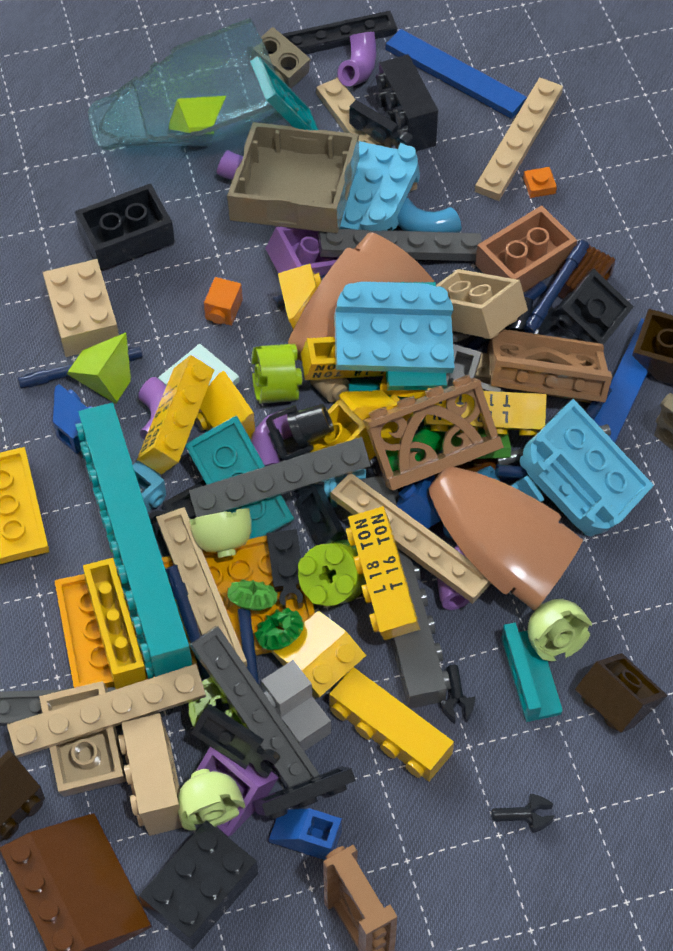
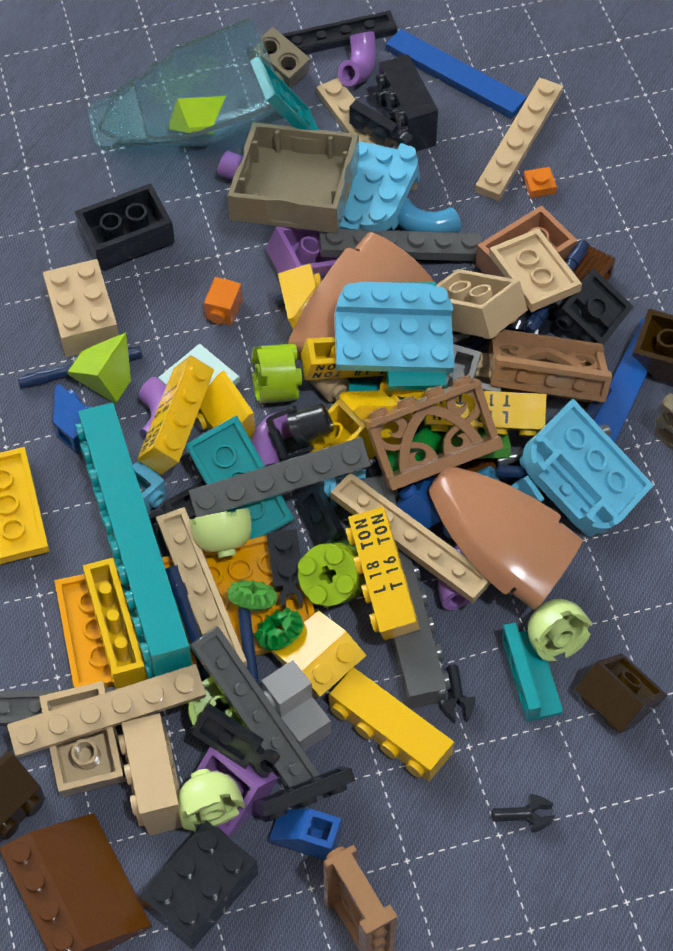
(538, 267): none -> tan plate

